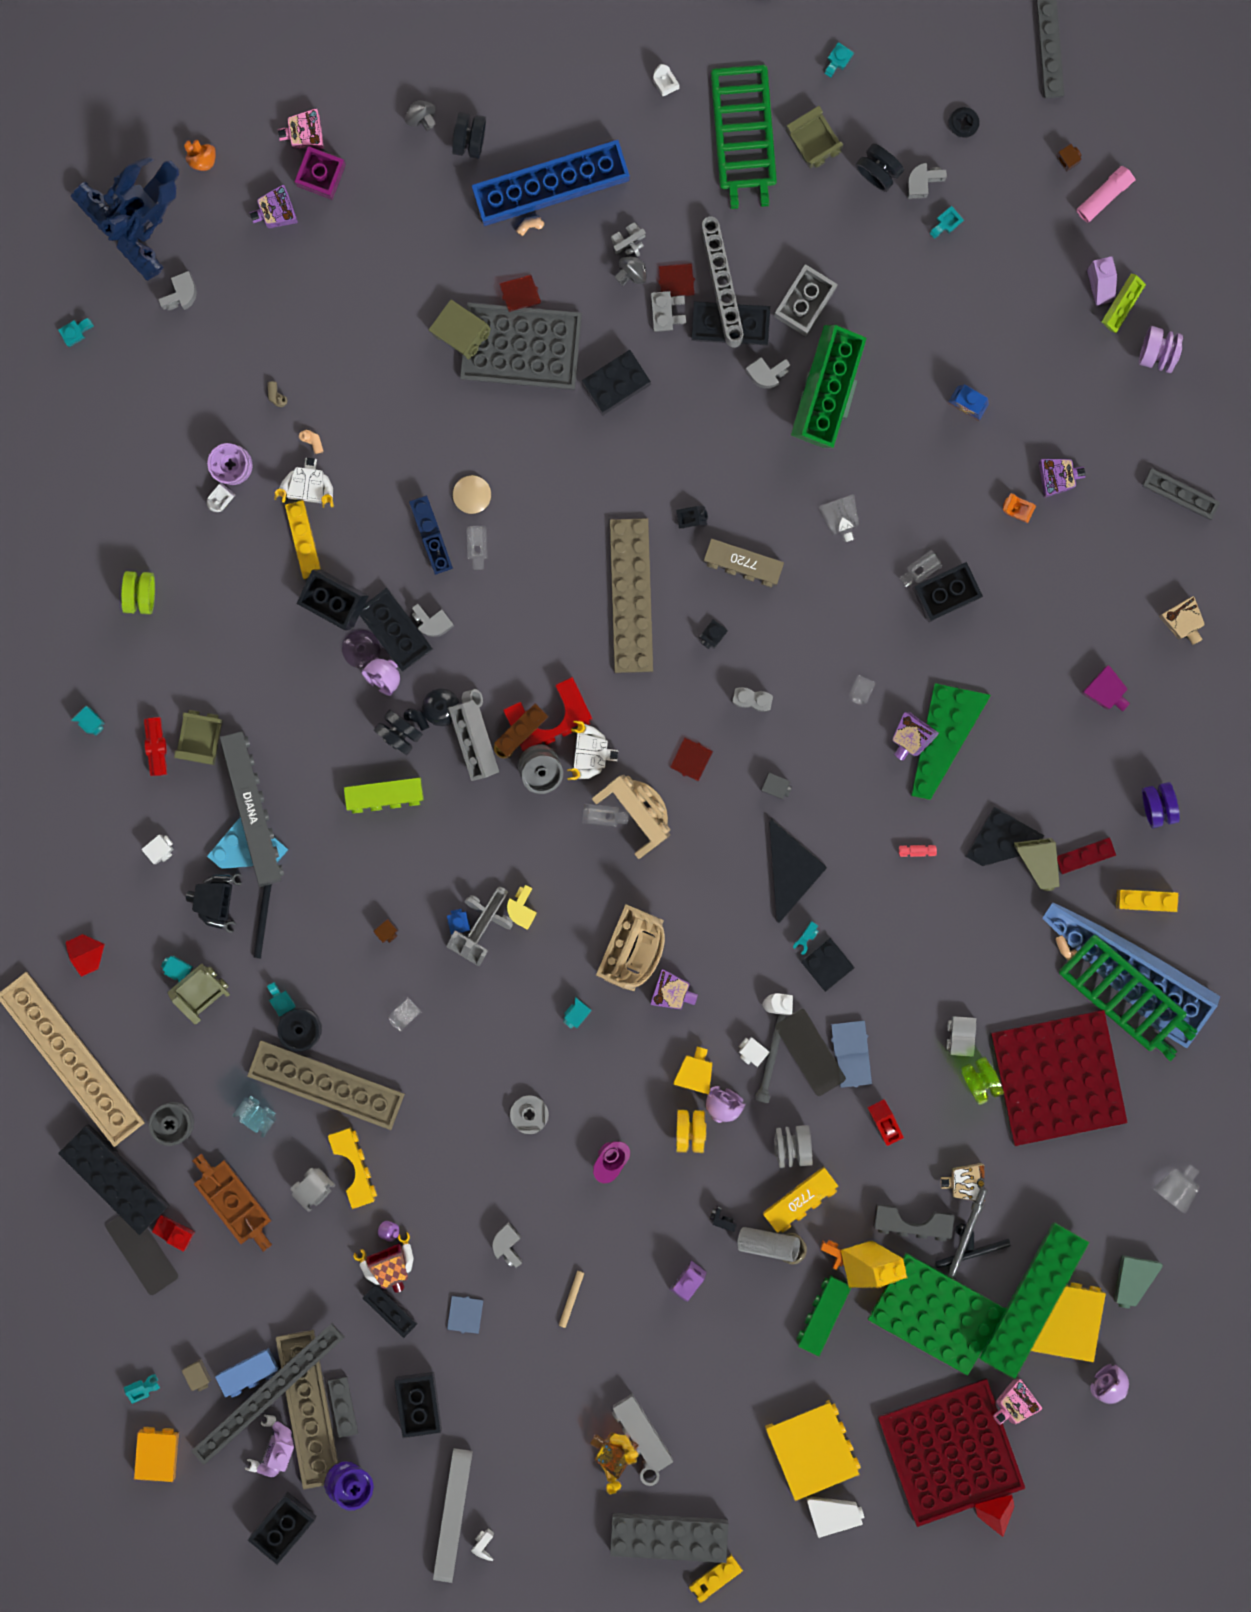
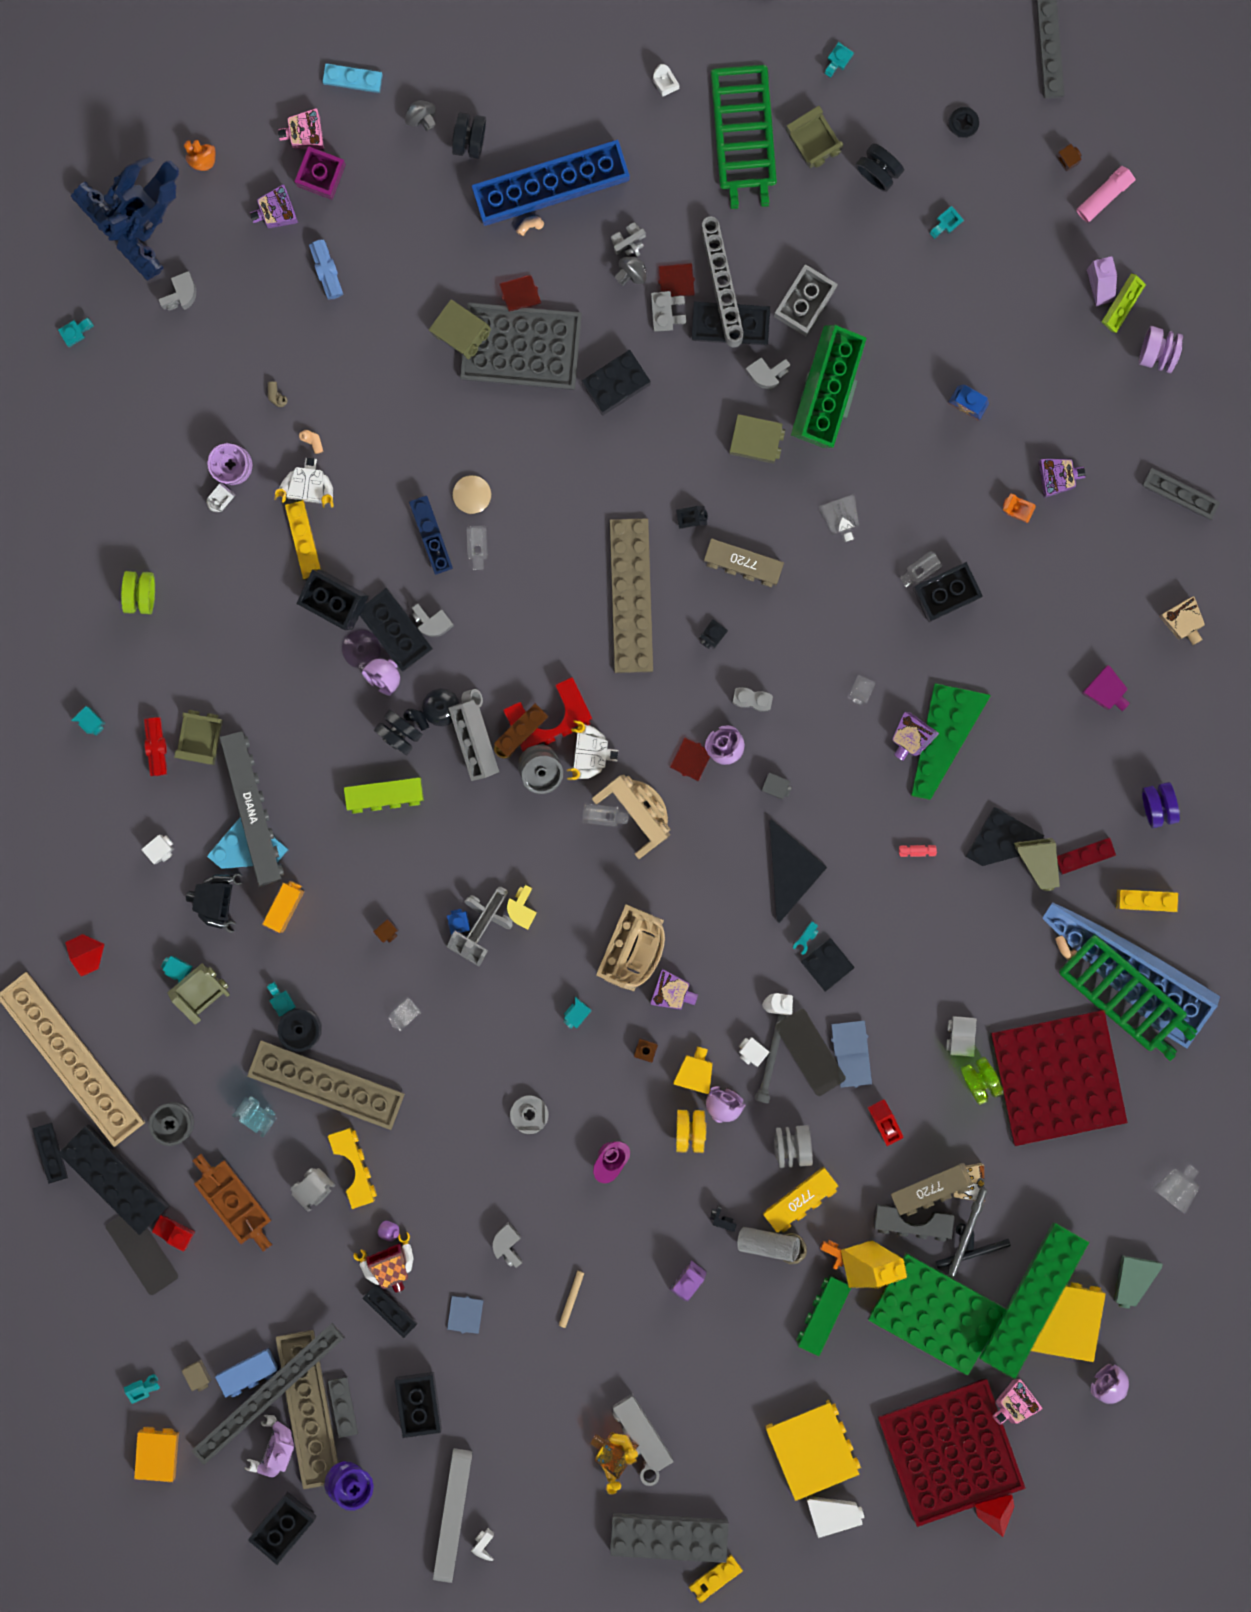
(49, 1150): none -> black plate
(262, 921): black bar -> none
(283, 906): none -> light orange brick
(326, 269): none -> medium blue piece
(352, 78): none -> medium azure plate
(642, 1044): none -> reddish brown plate
(725, 745): none -> lavender cylinder
(757, 439): none -> olive brick
(918, 180): light grey brick -> none
(931, 1189): none -> dark tan brick

